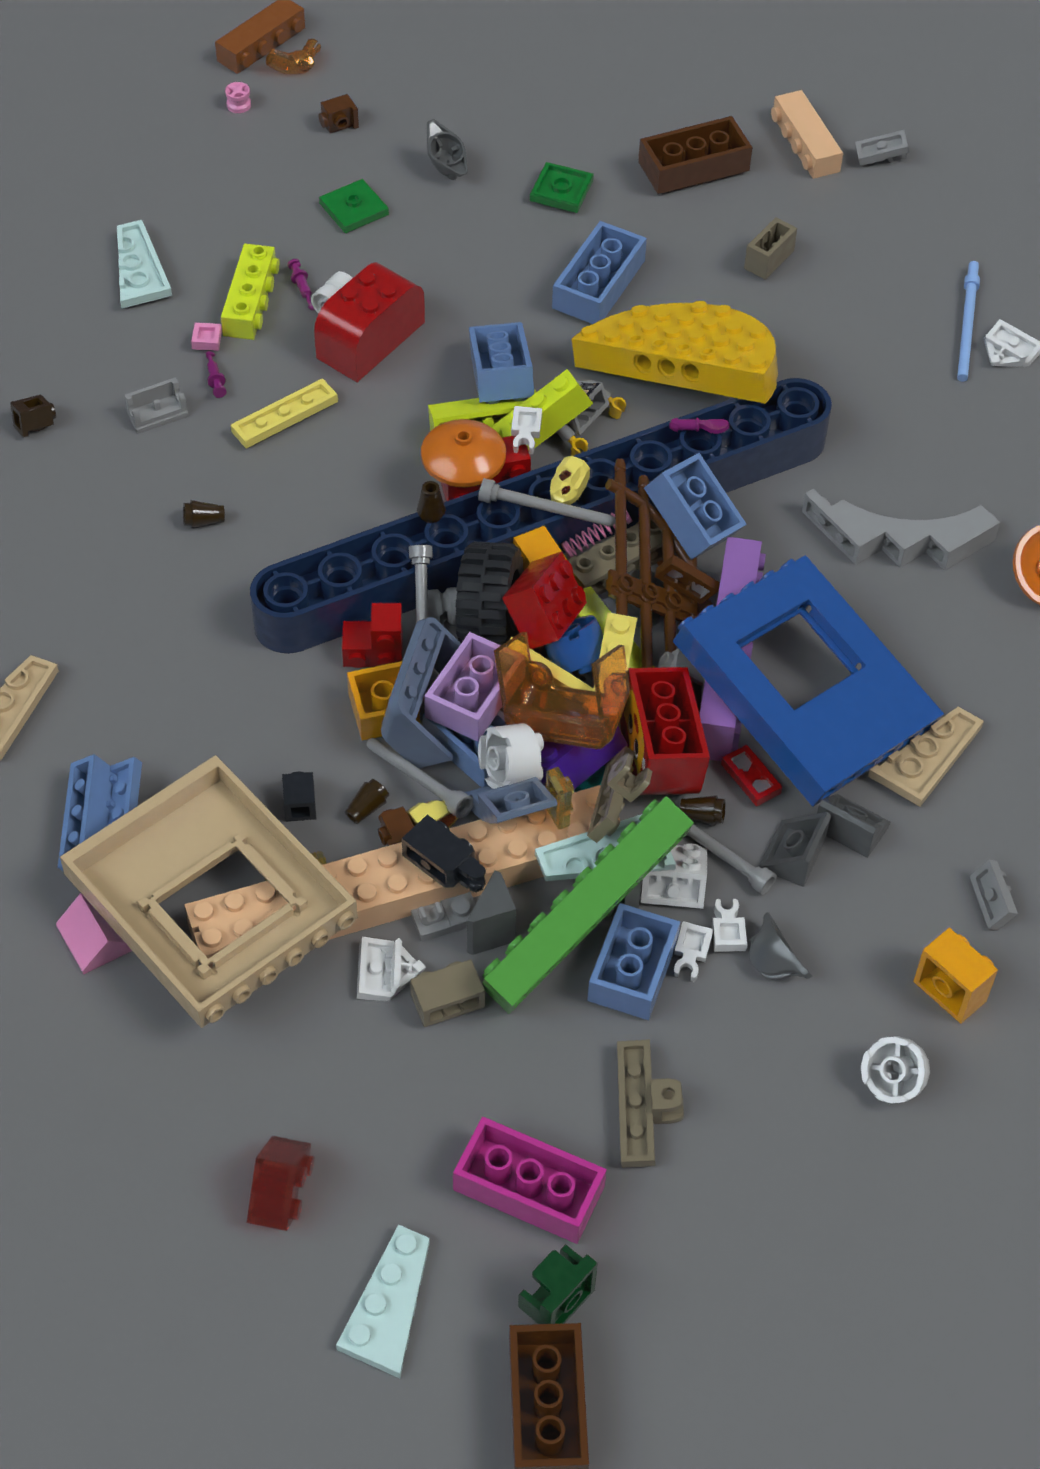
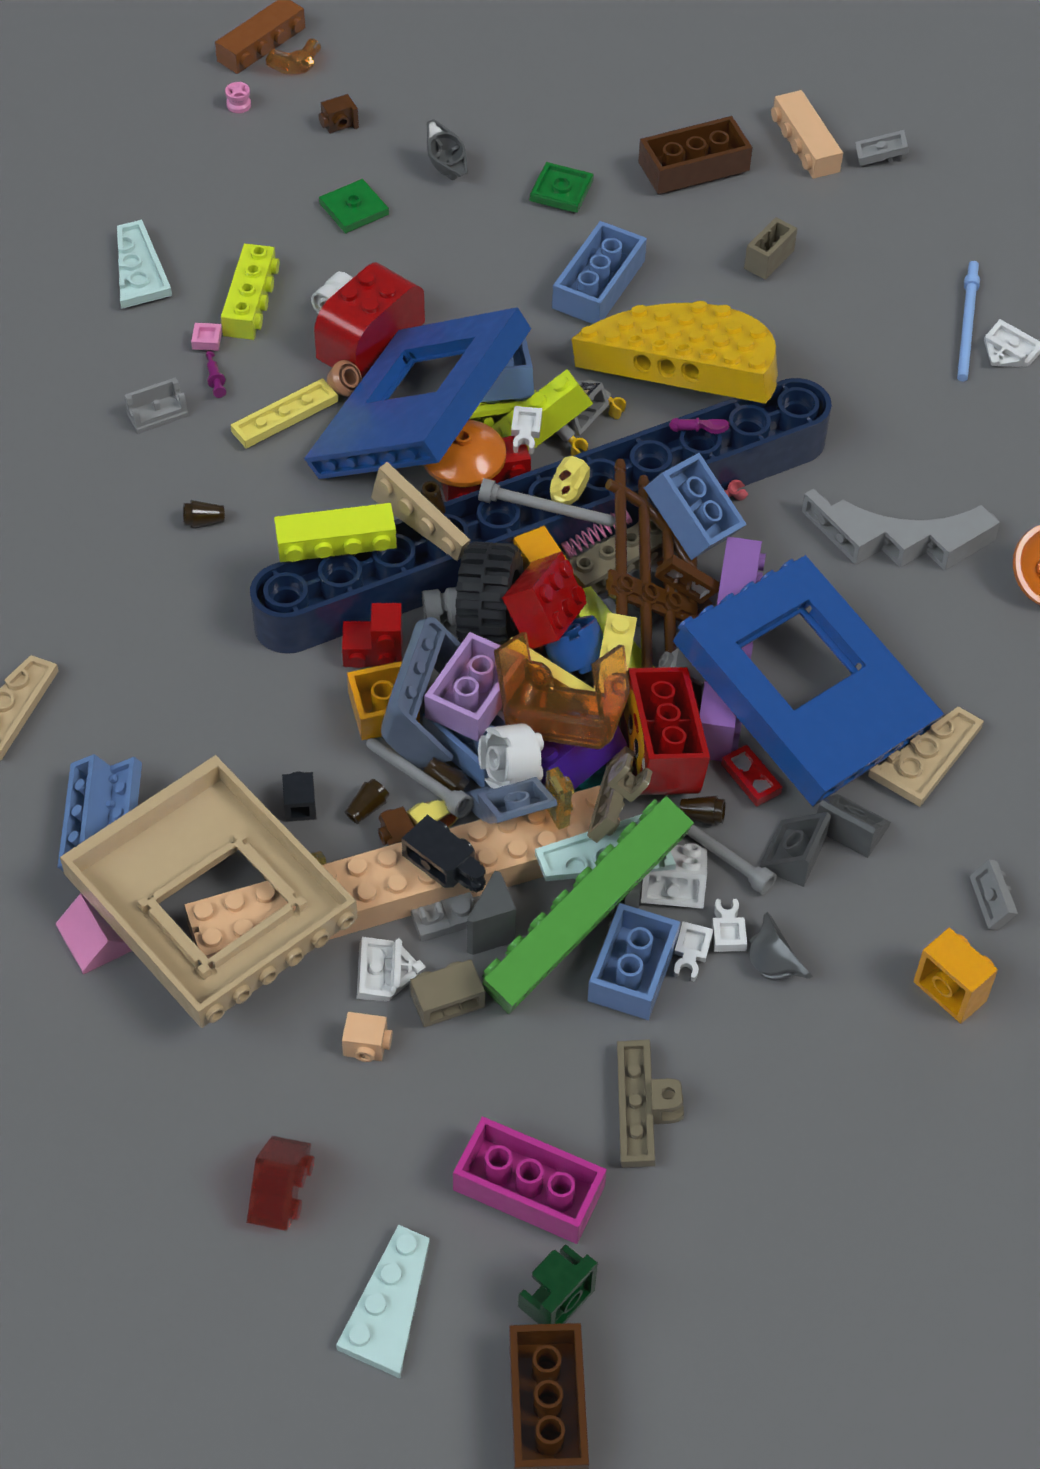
(32, 414): dark brown brick -> none
(300, 278): magenta piece -> none
(335, 532): none -> neon yellow brick
(344, 377): none -> nougat cone
(366, 1037): none -> light nougat brick
(417, 511): none -> tan wing
(421, 426): none -> blue panel
(421, 558): light grey piece -> none
(446, 775): none -> dark brown cone
(733, 486): none -> coral hand
(895, 1069): white cylinder -> none

